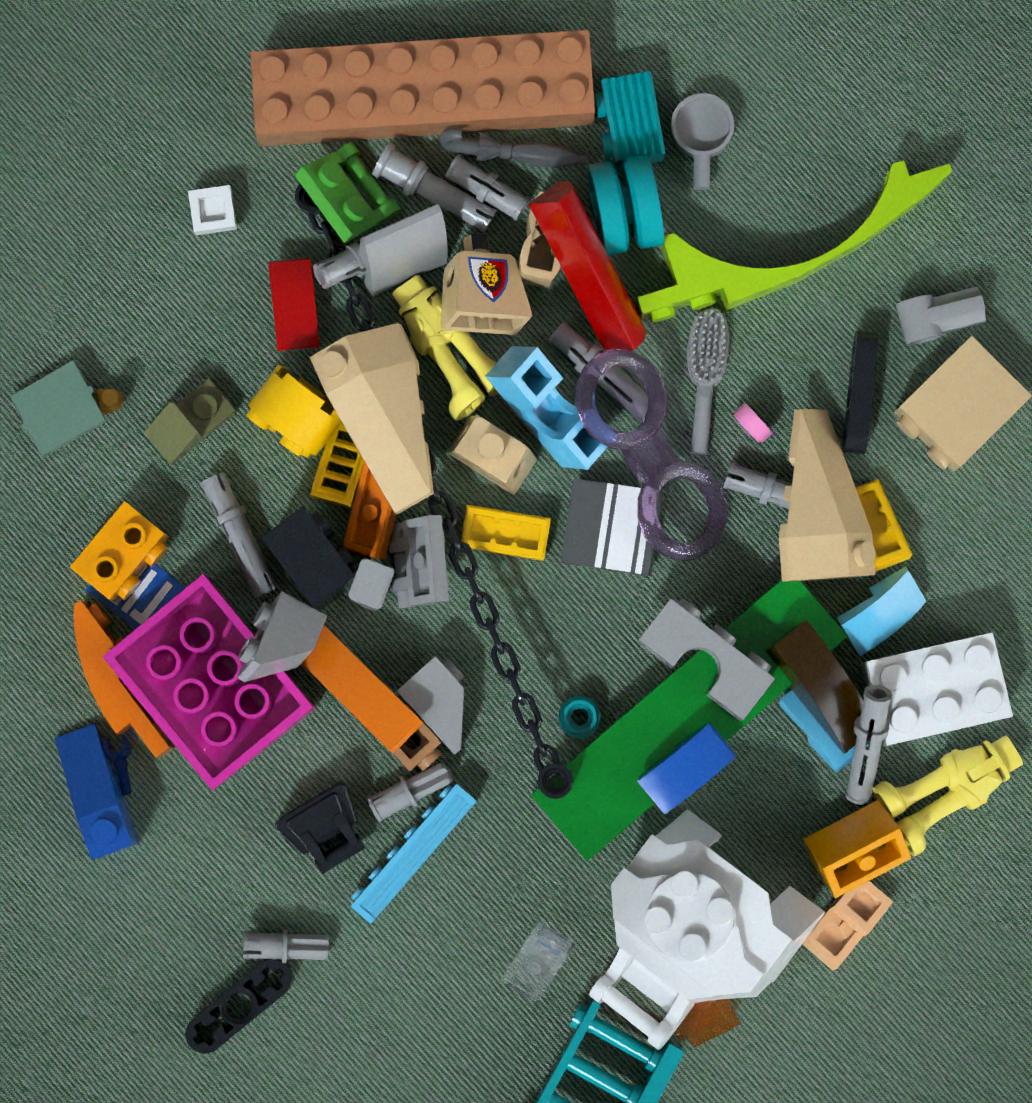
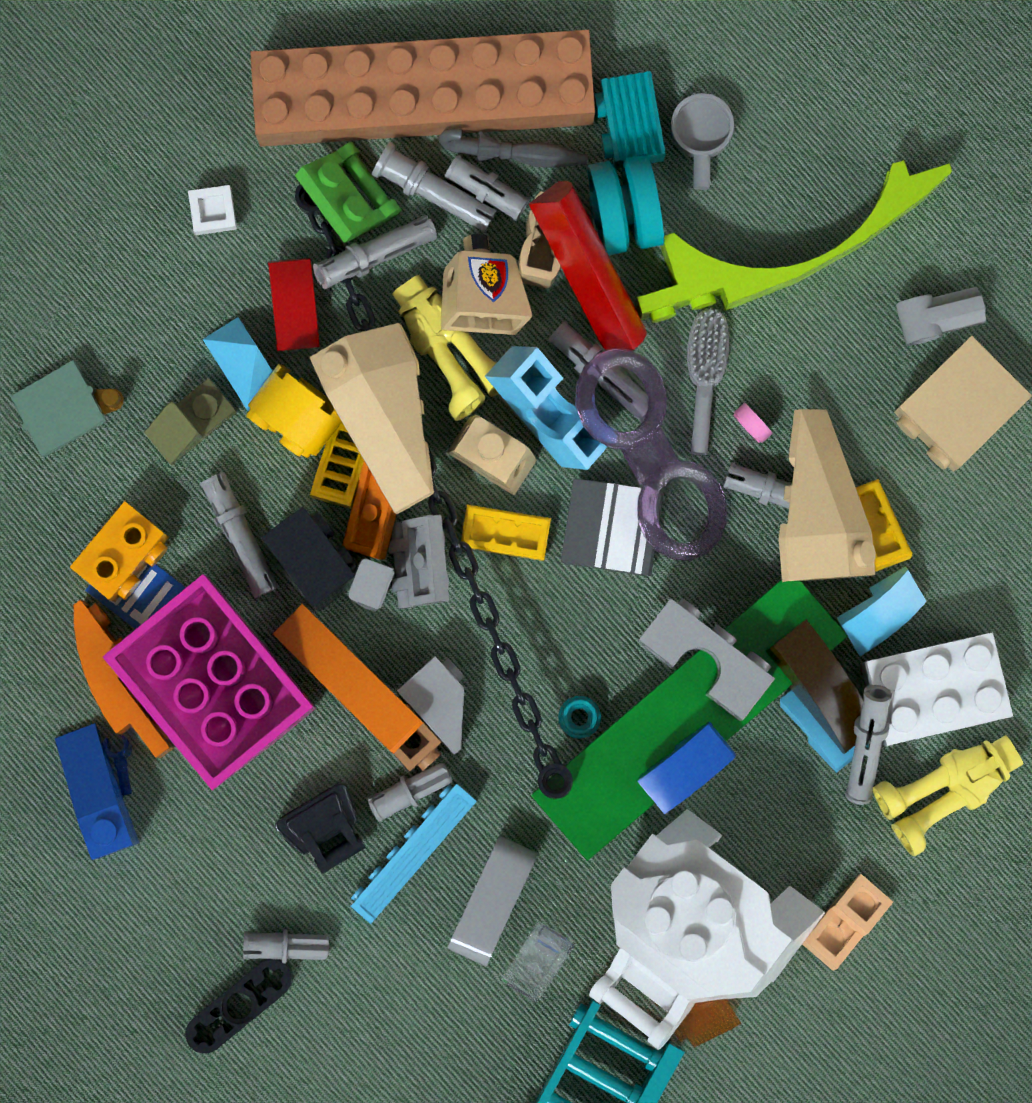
(239, 359): none -> medium azure slope
(283, 637): light grey slope -> none
(404, 250): light grey slope -> none
(492, 900): none -> light grey beam
(857, 848): light orange brick -> none
(860, 392): black beam -> none

